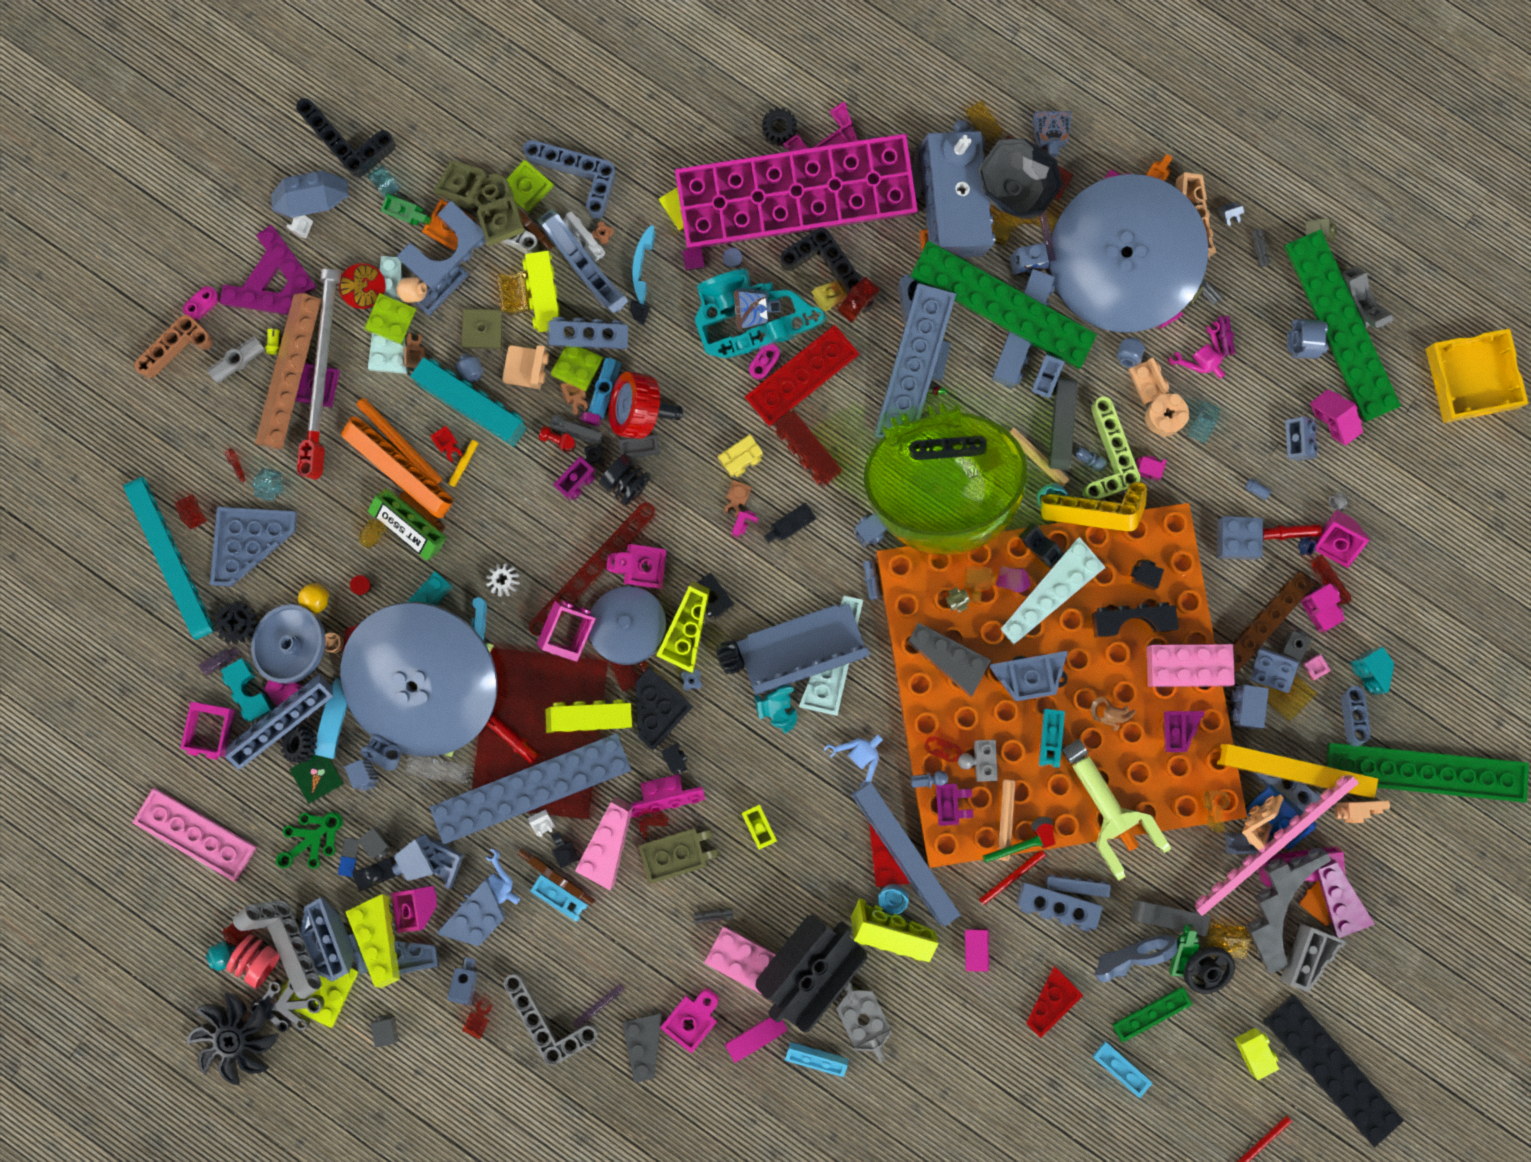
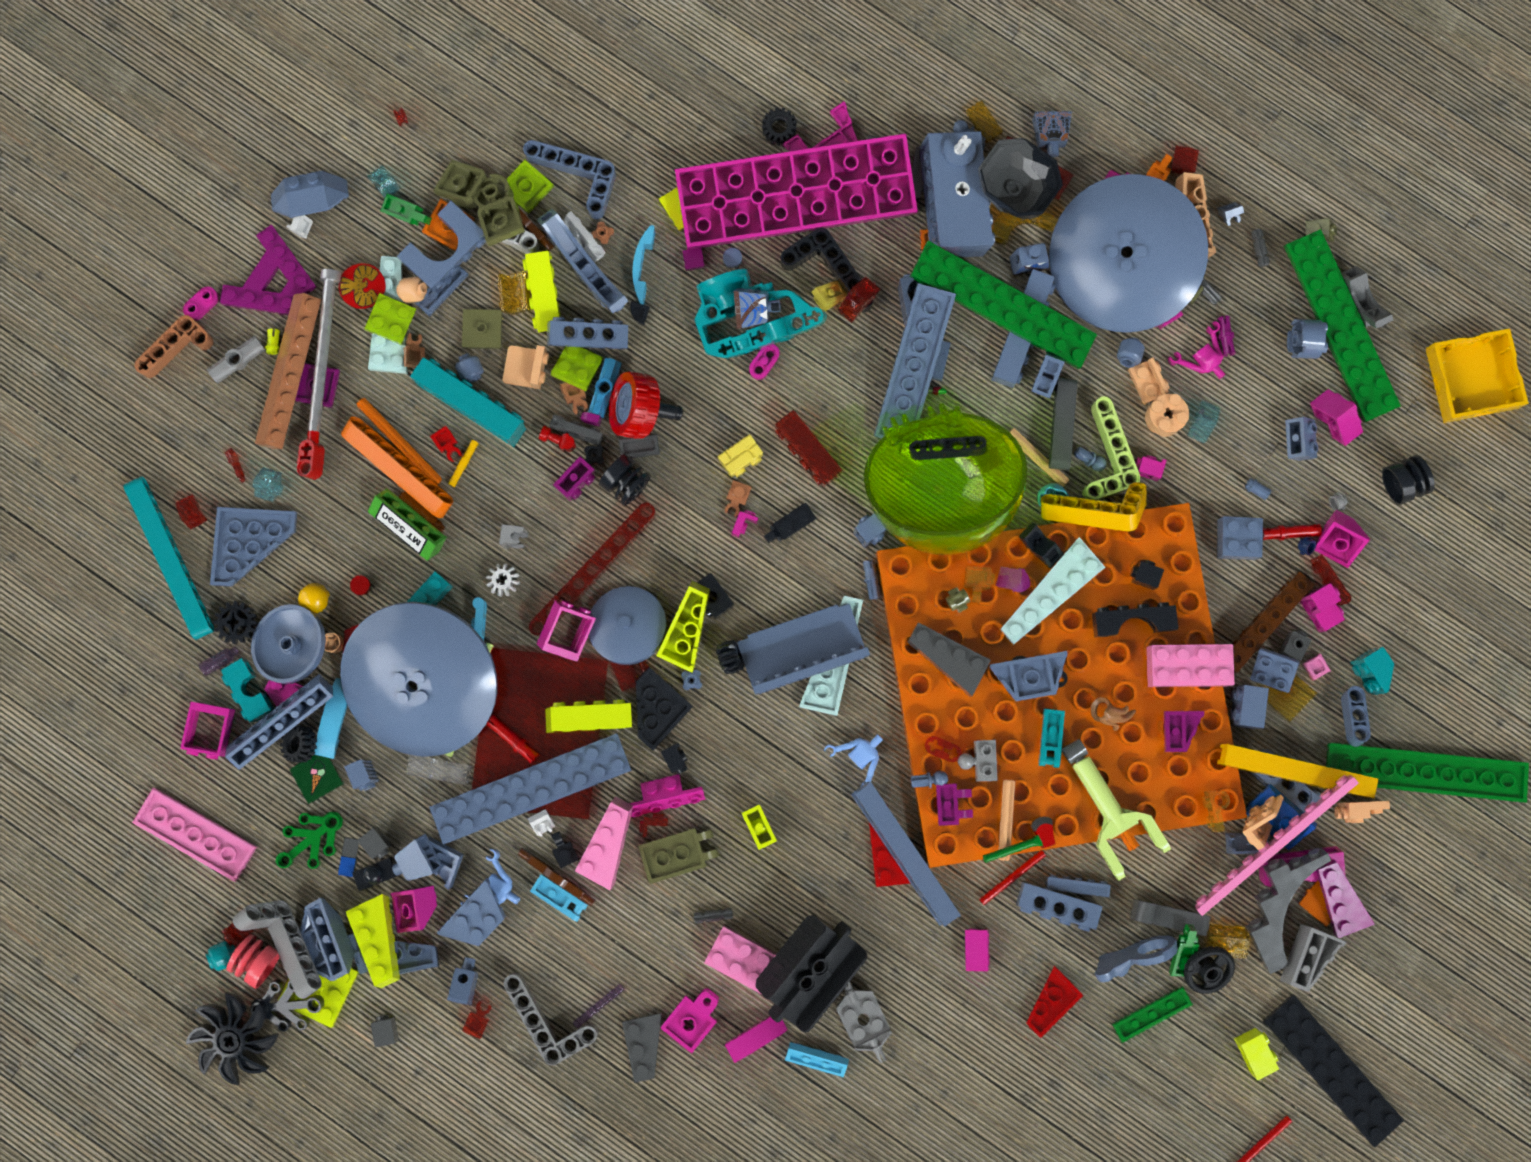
(339, 143): black beam -> none
(371, 533): clear yellow brick -> none
(381, 751): sand blue piece -> none
(401, 116): none -> clear red bush
(510, 536): none -> light grey hinge
(631, 565): dark pink plate -> none
(774, 706): teal animal -> none
(801, 376): red plate -> none
(892, 932): neon yellow wedge -> none
(893, 899): medium azure hair -> none
(1047, 236): clear purple bar -> none
(1122, 1069): medium azure plate -> none
(1184, 160): none -> clear red piece
(1408, 479): none -> black wheel

